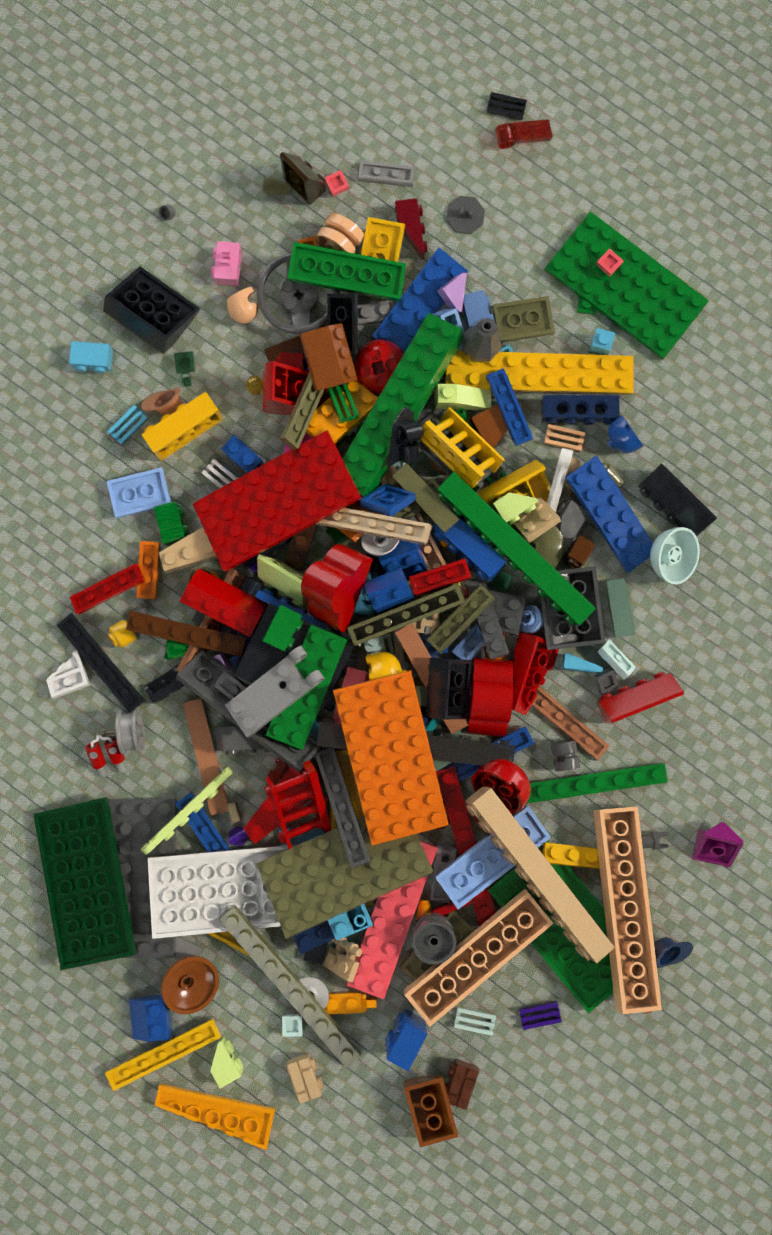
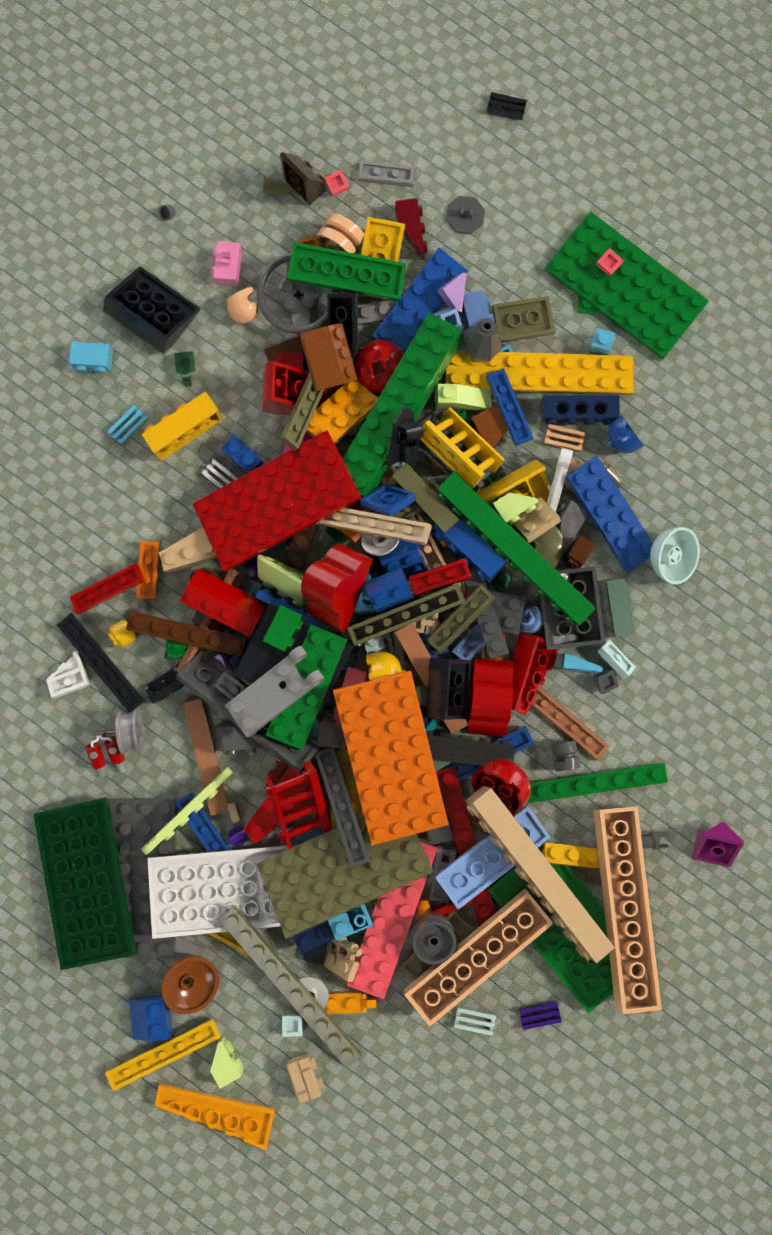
(138, 492): light blue plate -> none
(163, 402): nougat piece -> none
(171, 523): green brick -> none
(254, 385): clear yellow tile -> none
(338, 390): green tile -> none
(405, 1039): blue brick -> none
(430, 1109): dark orange slope -> none
(439, 834): none -> dark grey brick
(461, 1083): copper brick -> none
(522, 132): clear red plate -> none
(639, 698): red slope -> none
(670, 952): dark blue piece -> none
(676, 501): black slope -> none

